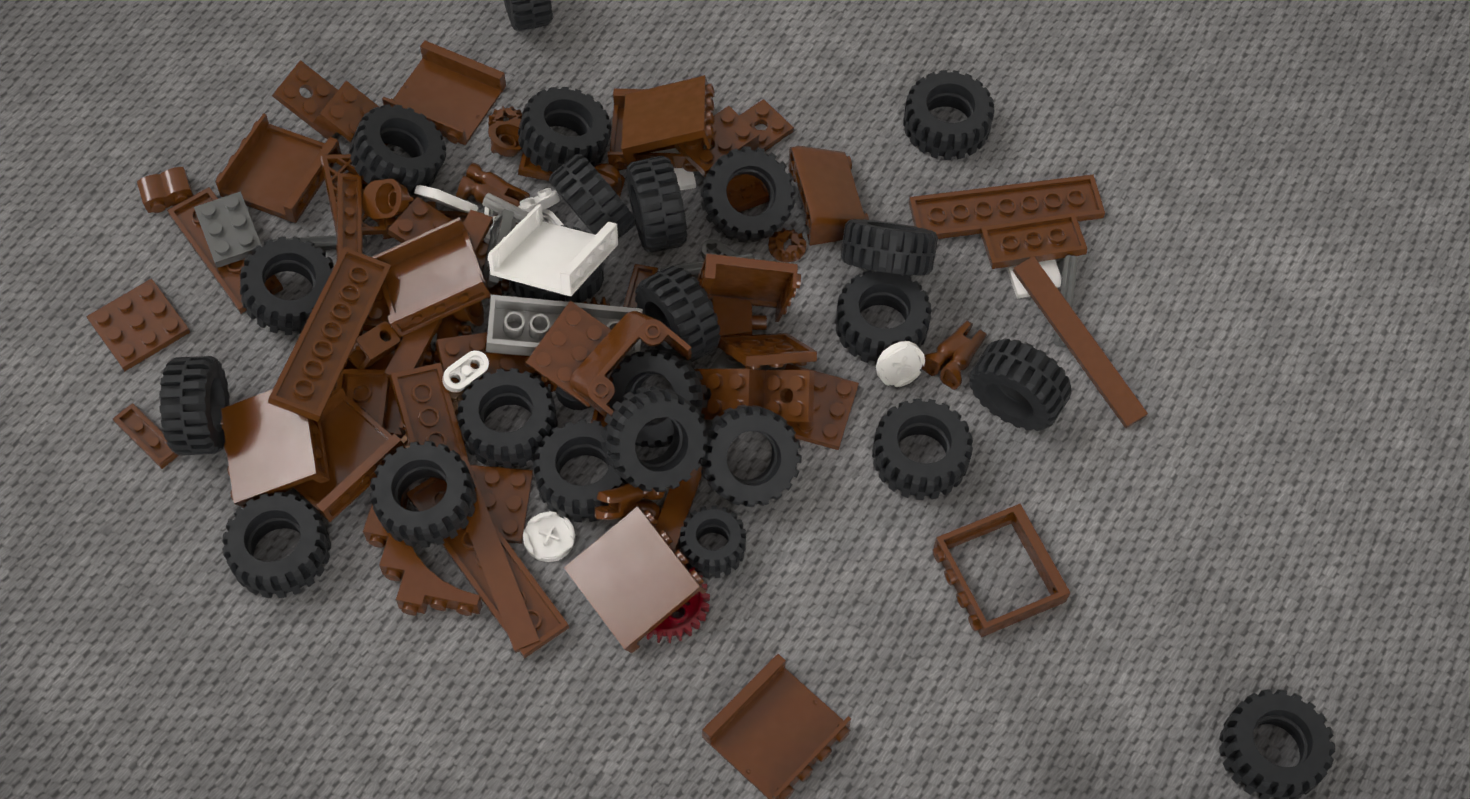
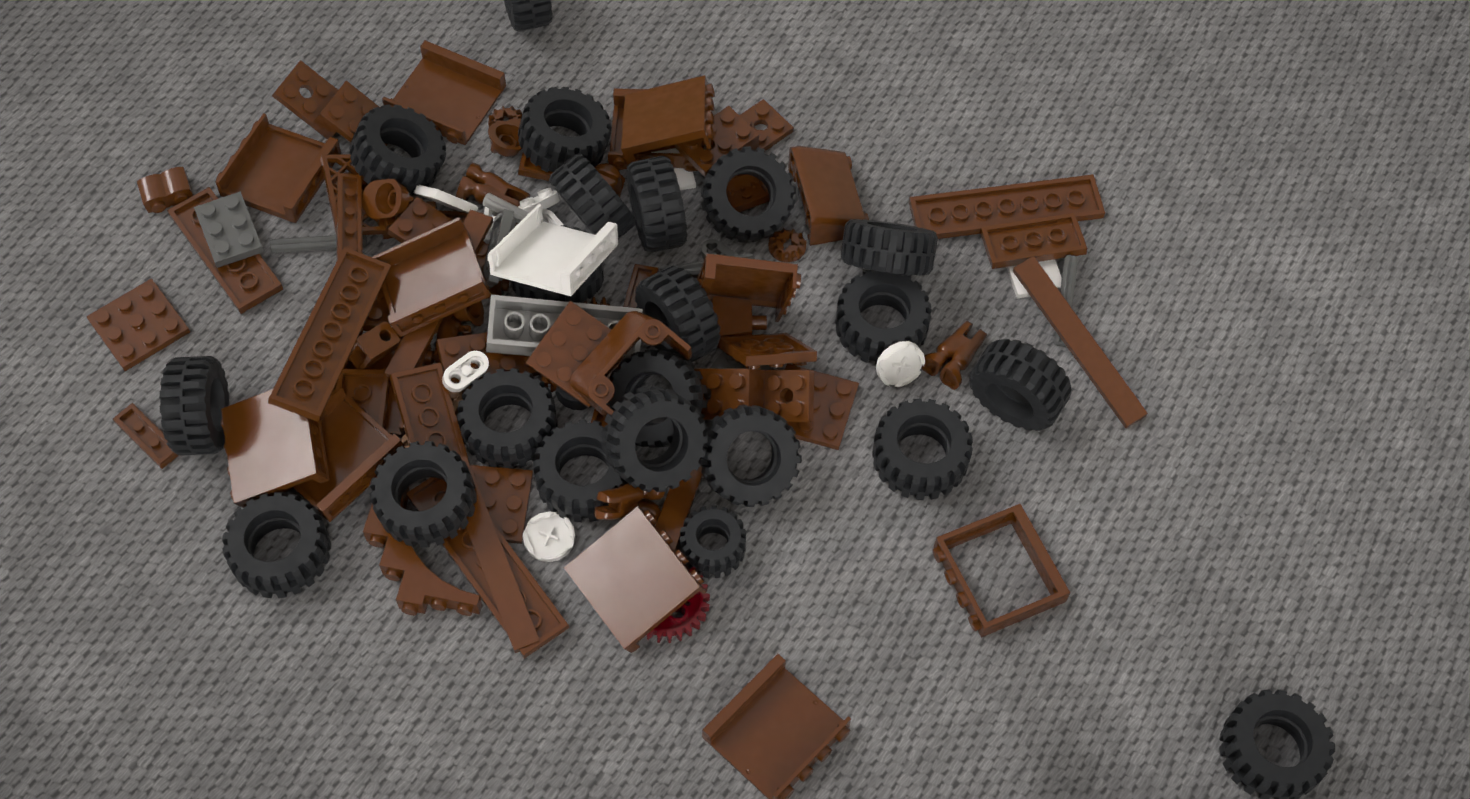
(276, 258): black tyre -> none
(942, 137): black tyre -> none

